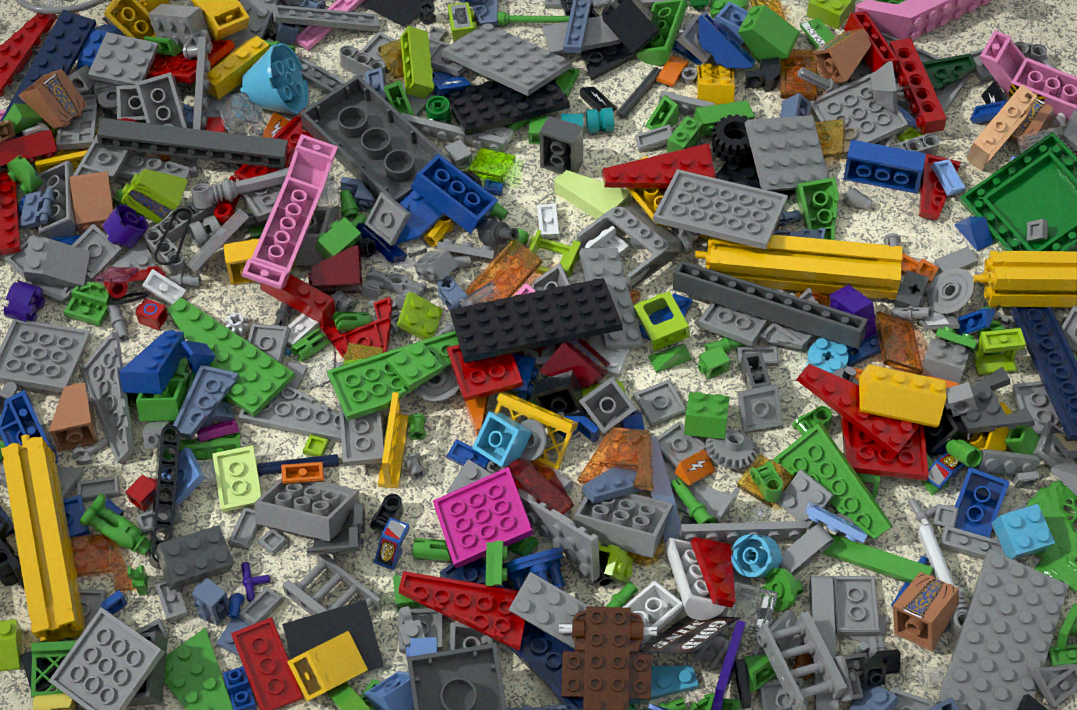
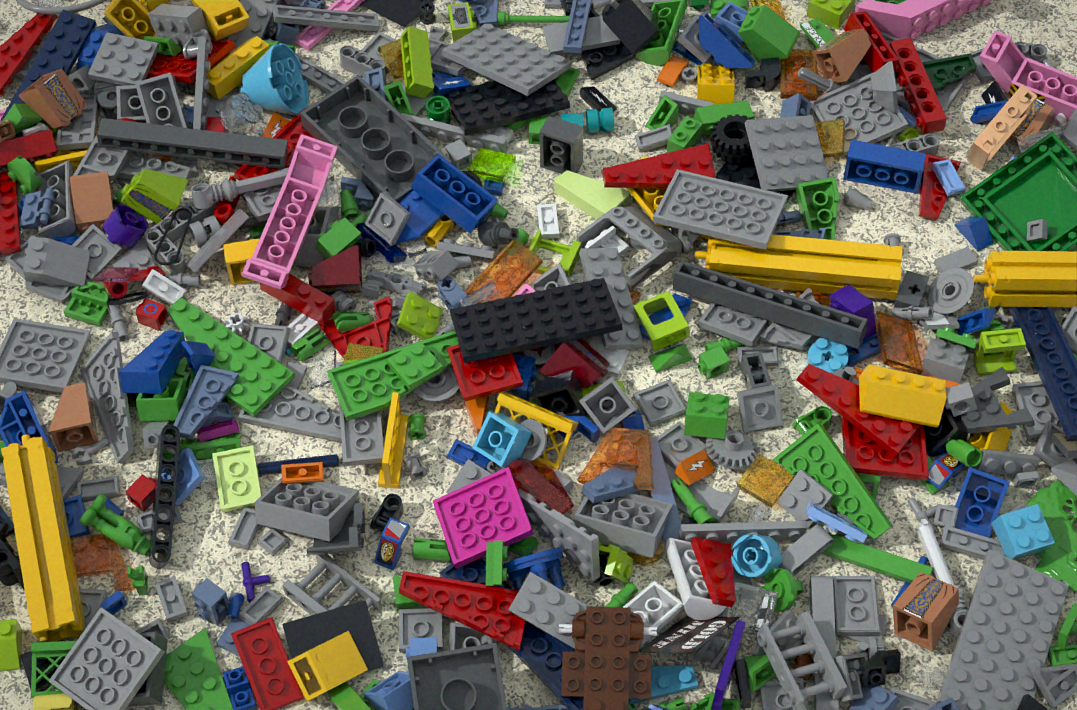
(24, 301): dark purple brick -> none
(194, 557): dark grey brick -> none
(315, 446): lime tile -> none
(410, 628): light grey plate -> none
(639, 93): dark grey axle -> none
(766, 478): bright green piece -> none
(922, 267): orange slope -> none
(1022, 439): bright green brick -> none

